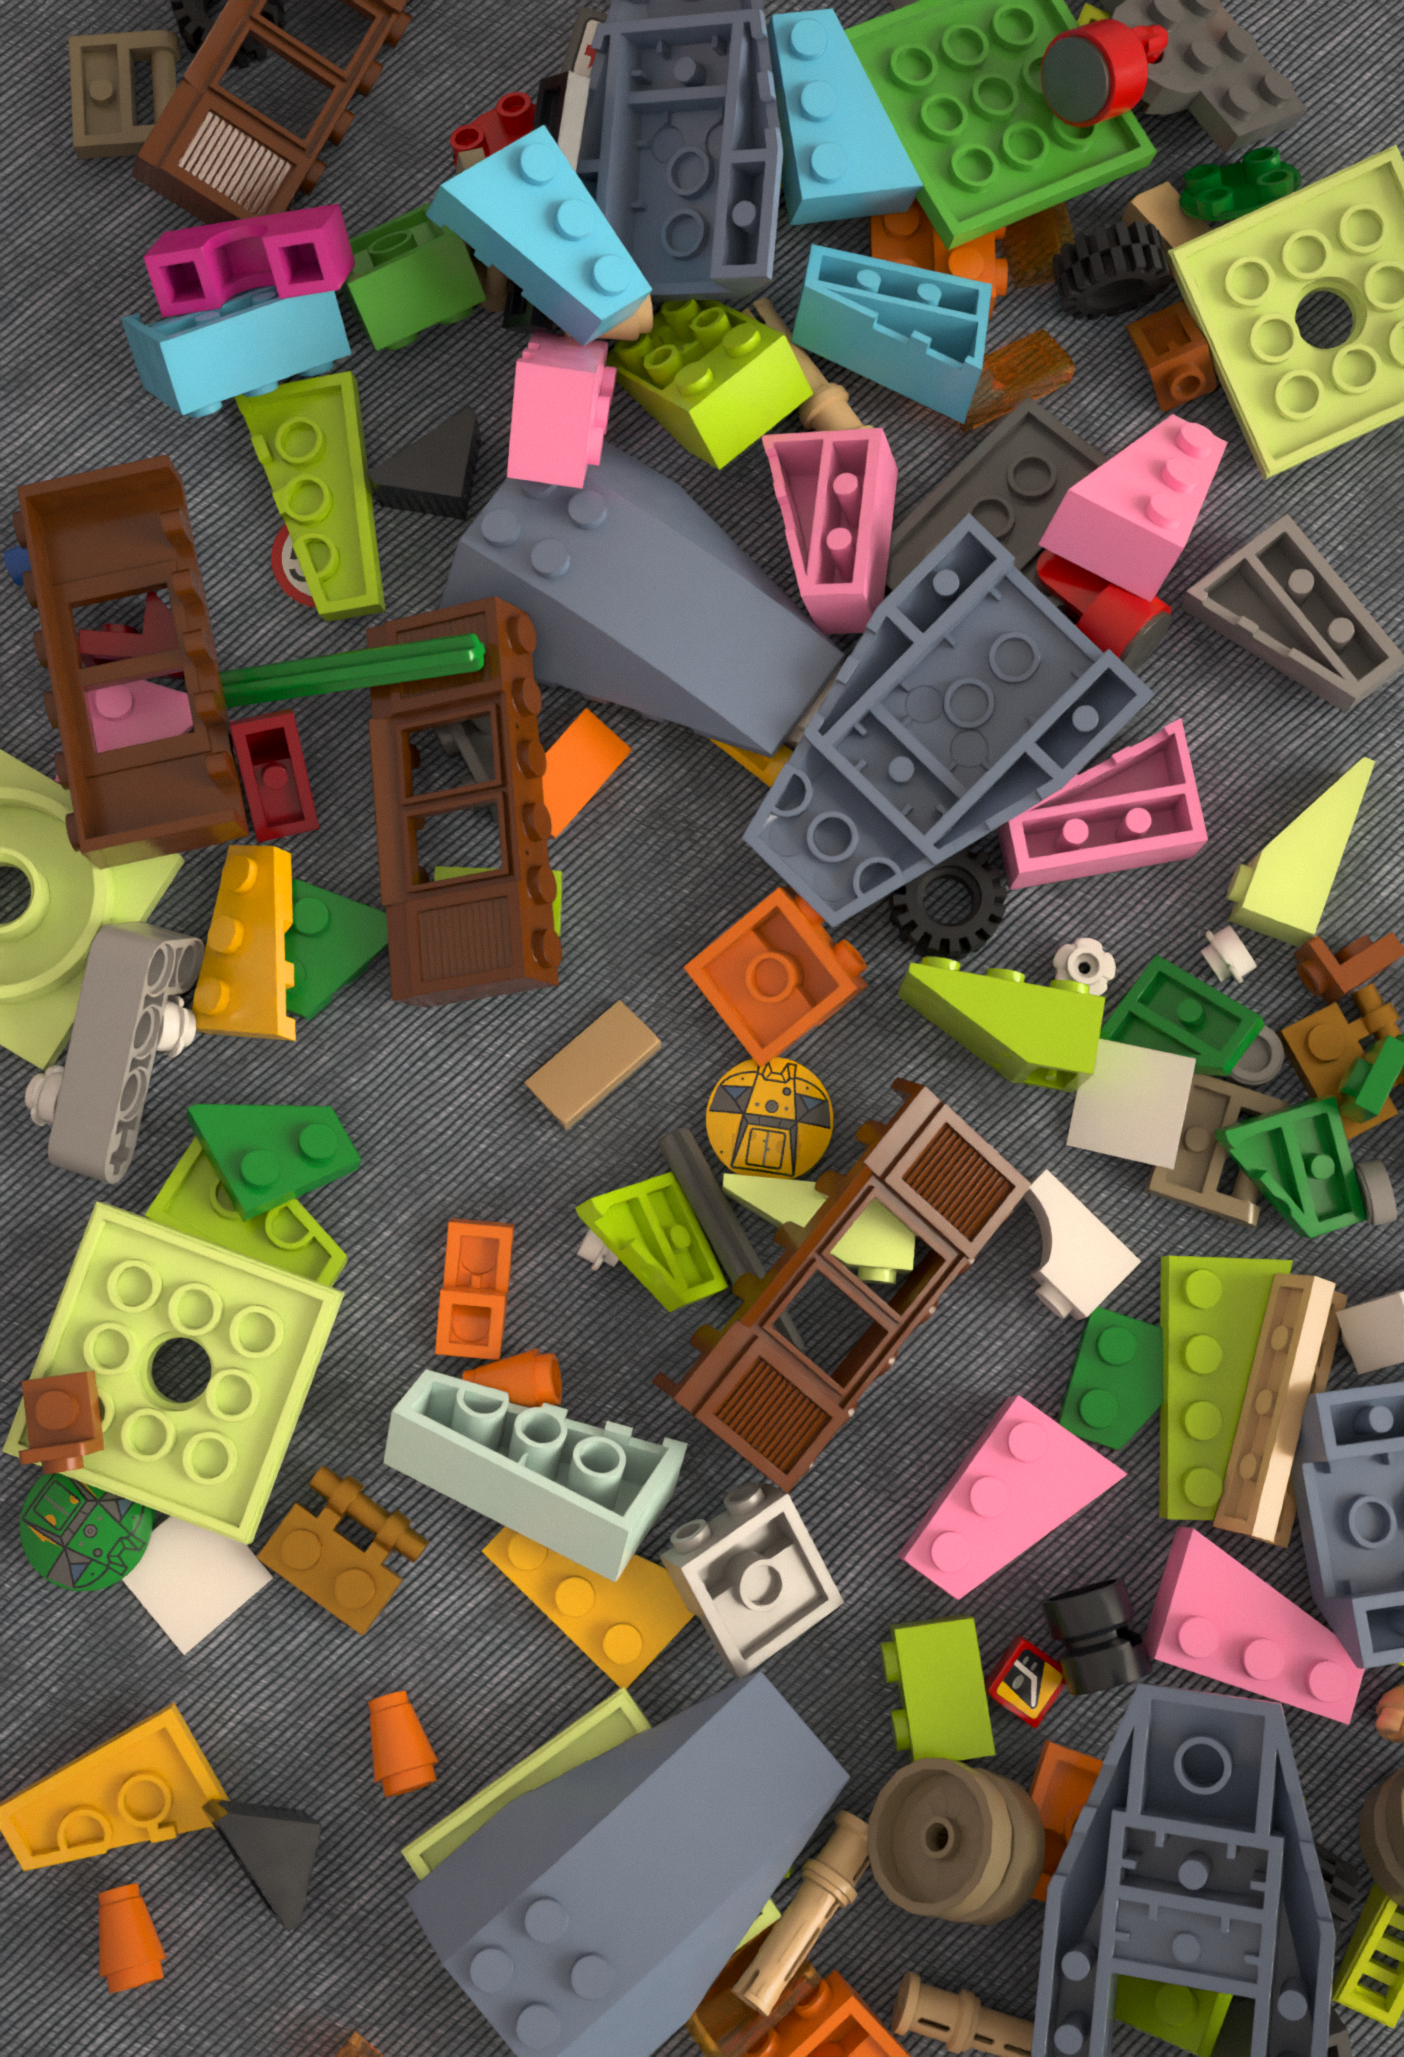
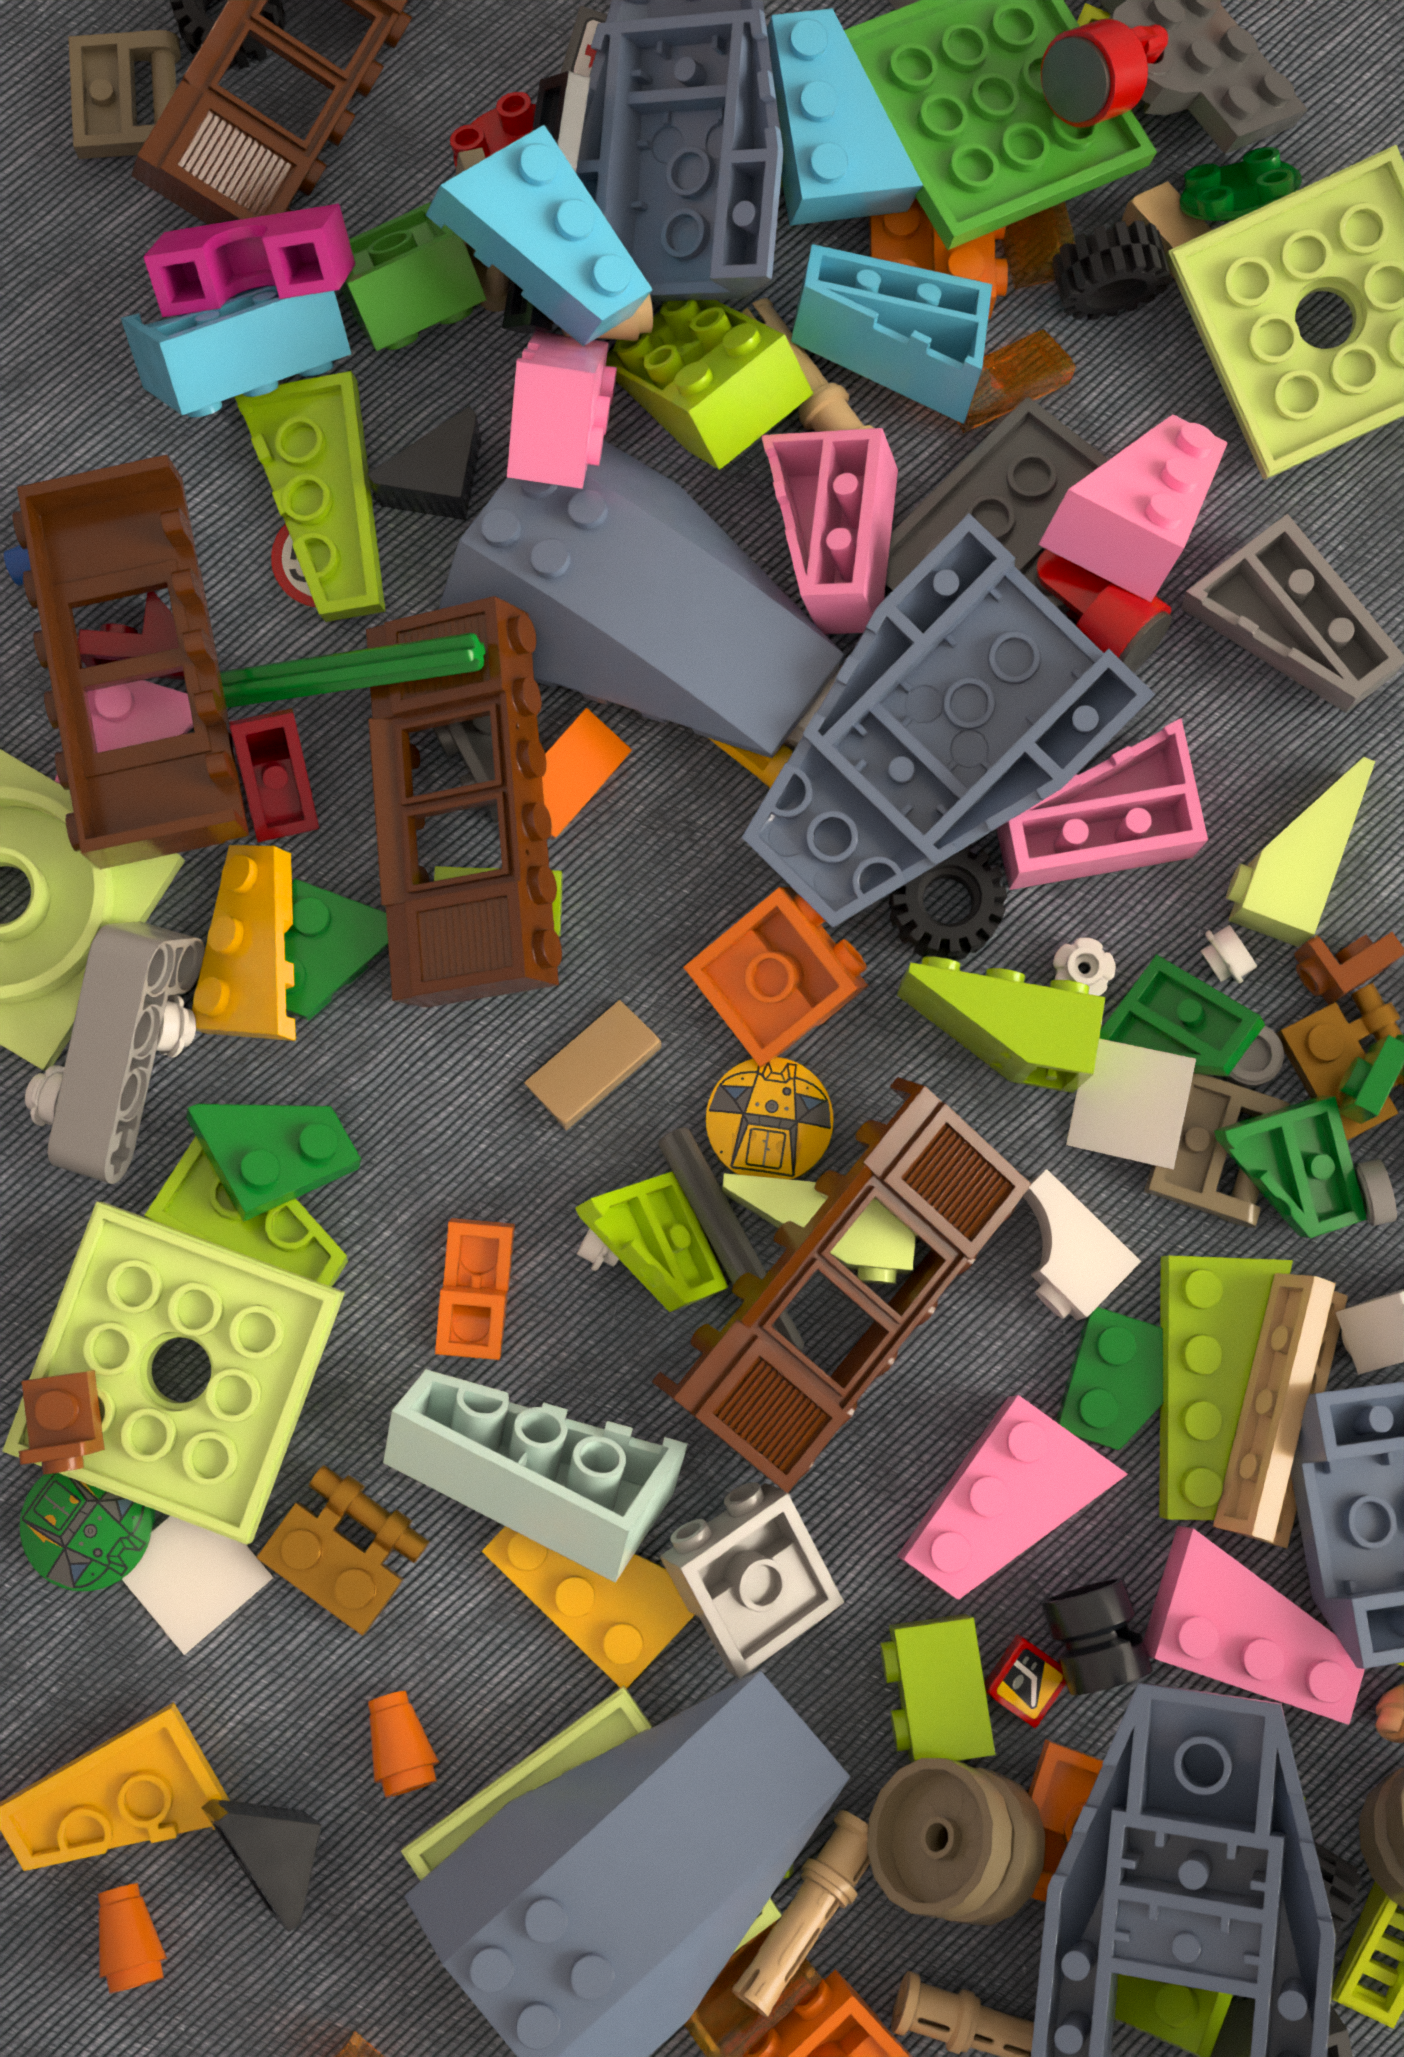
(526, 1377): orange cone -> none
(1173, 355): dark orange bracket -> none

